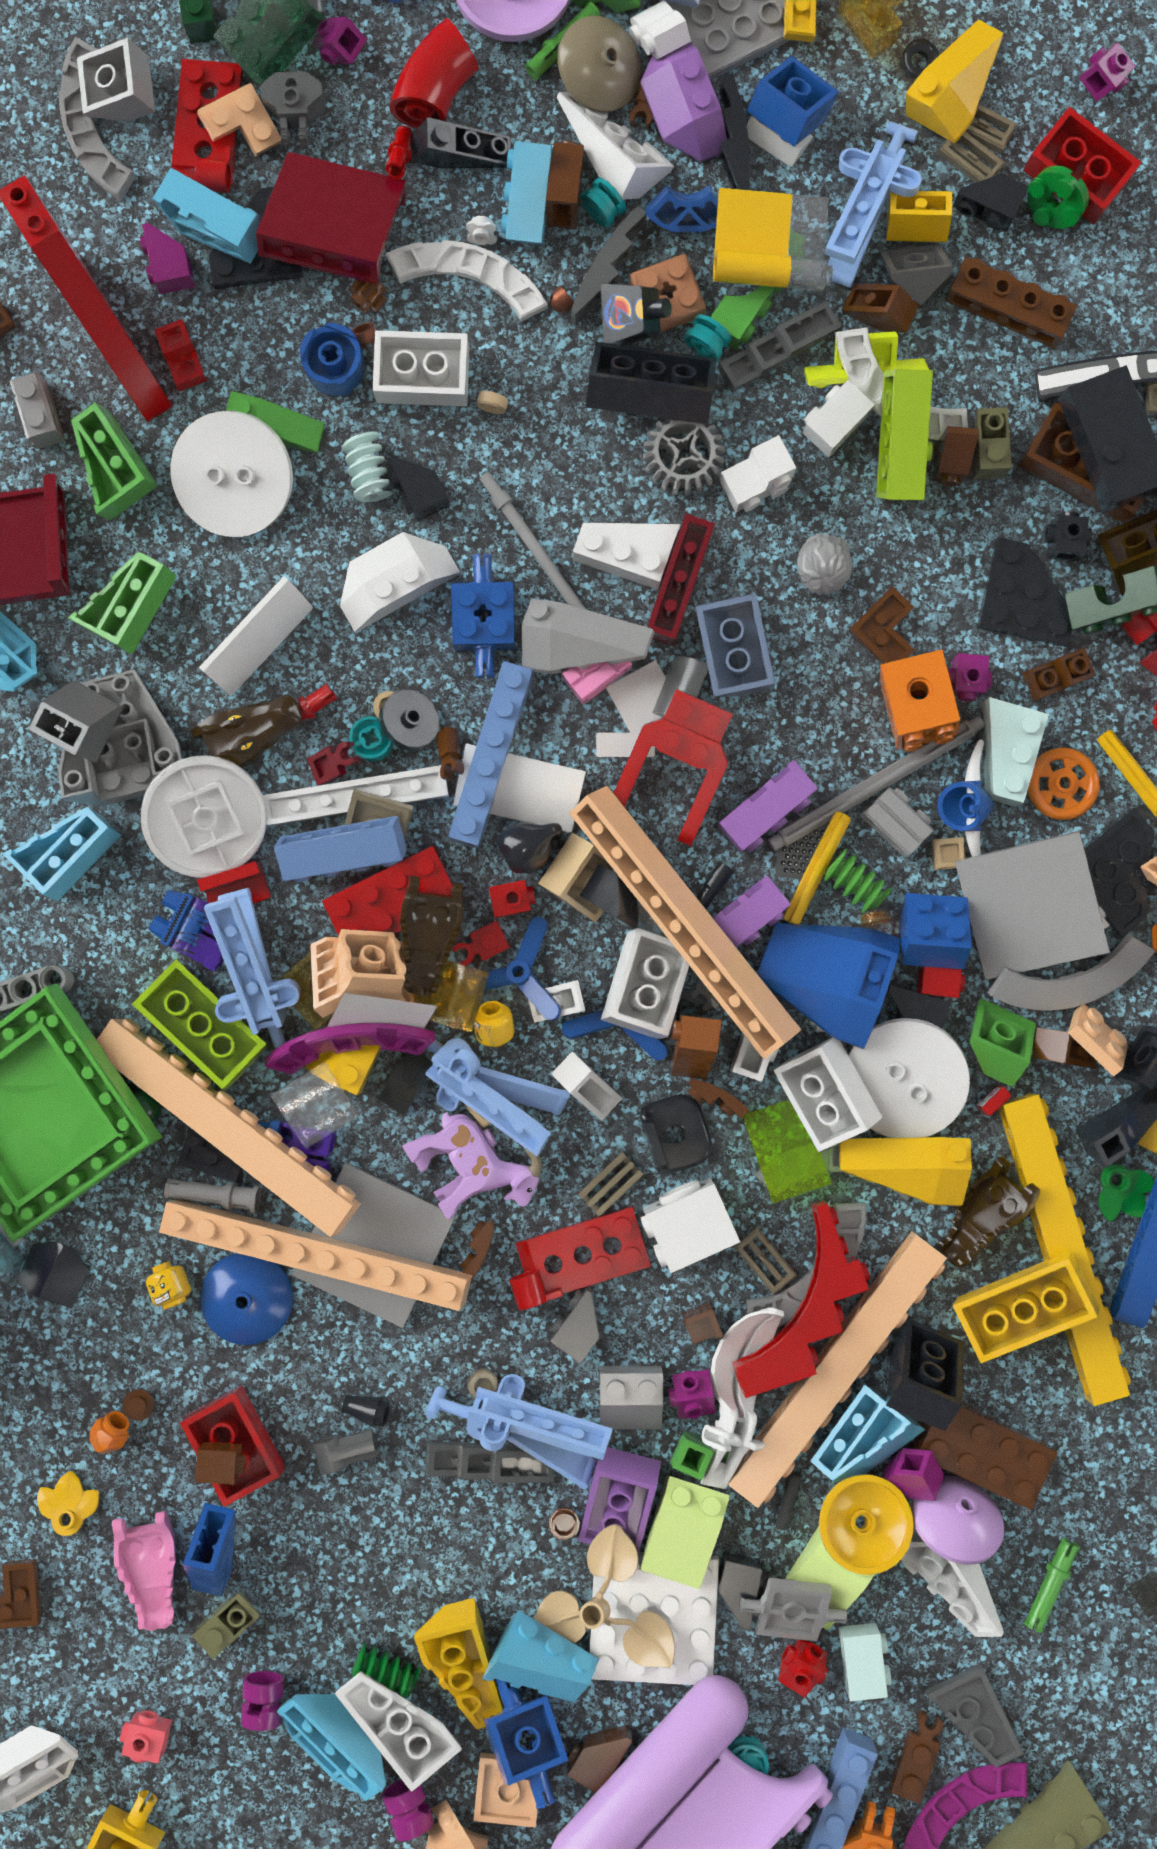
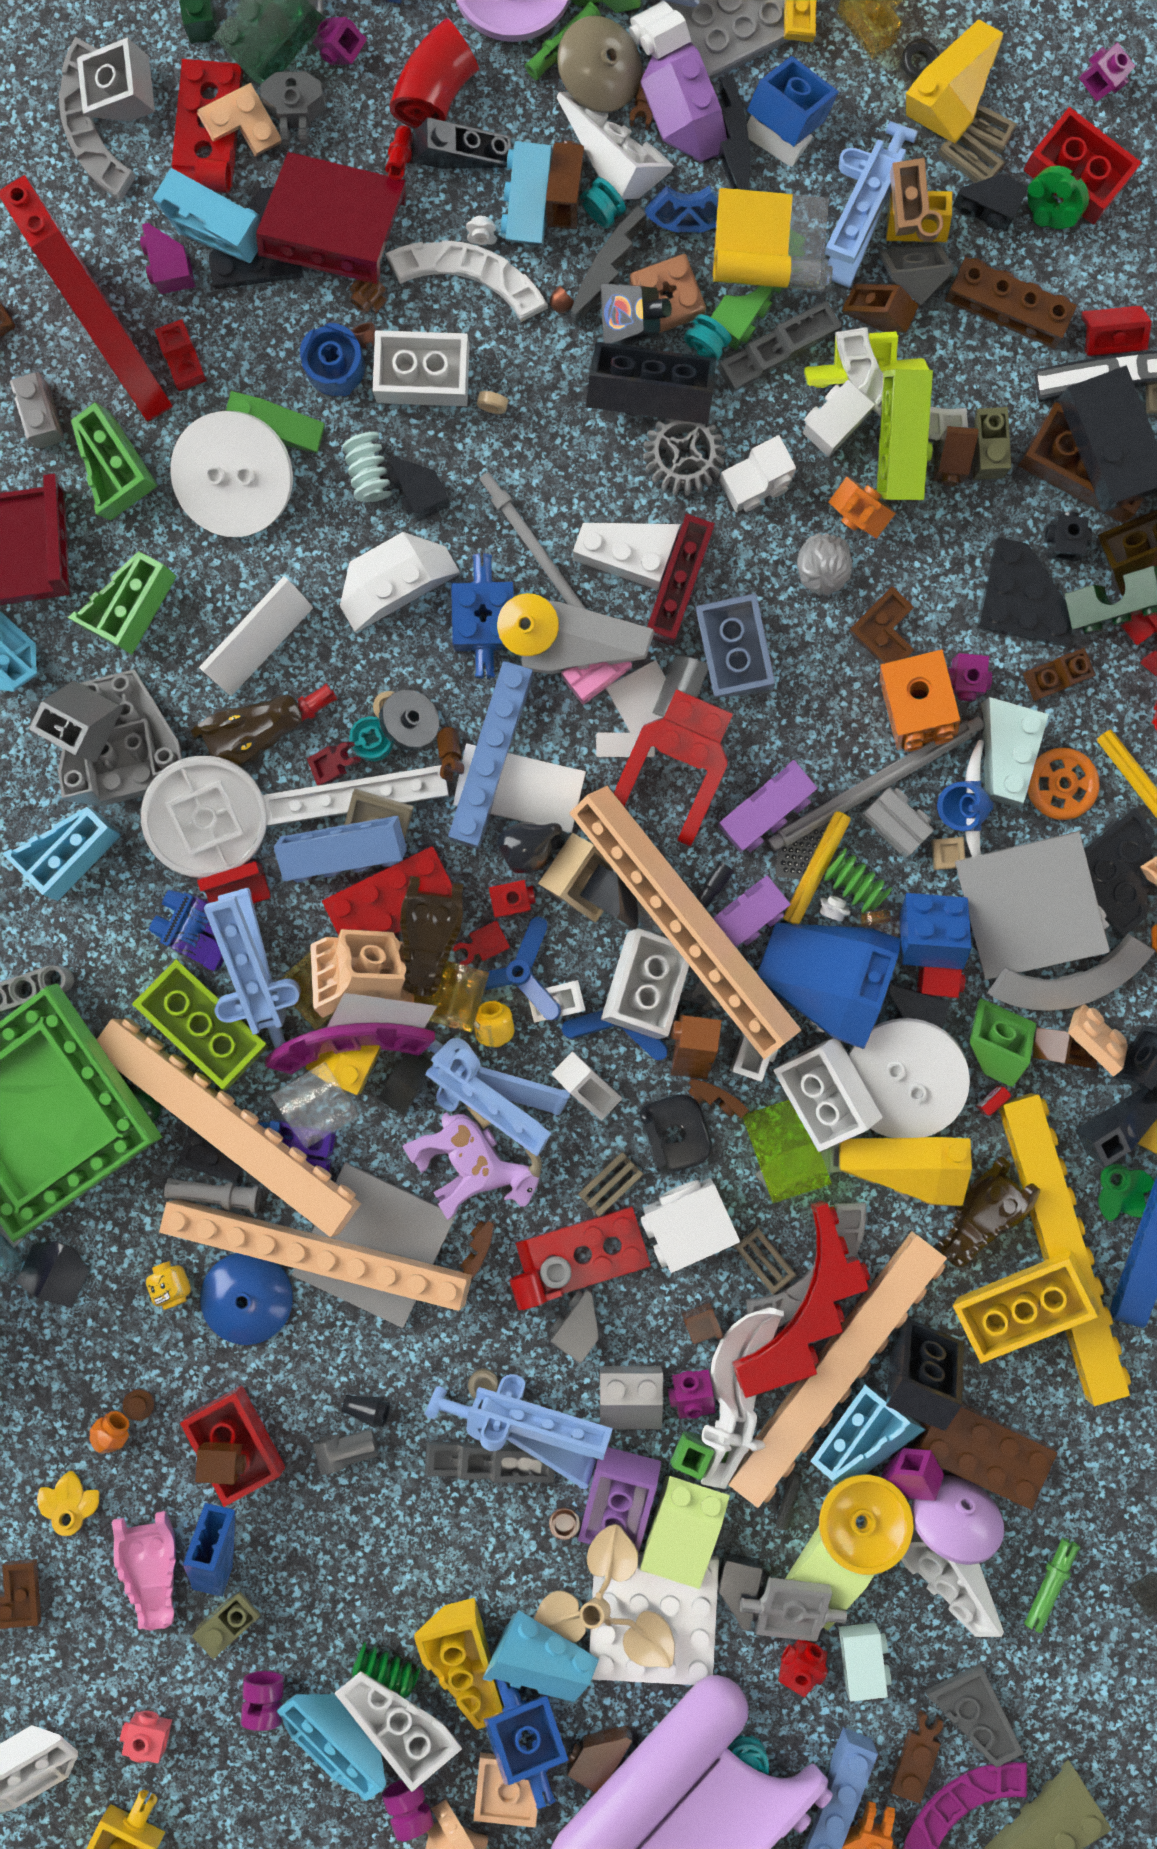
(541, 632): none -> yellow dish
(555, 1272): none -> light grey tile
(834, 908): none -> white plate
(861, 507): none -> orange hinge
(911, 199): none -> medium nougat hinge
(1116, 330): none -> red panel

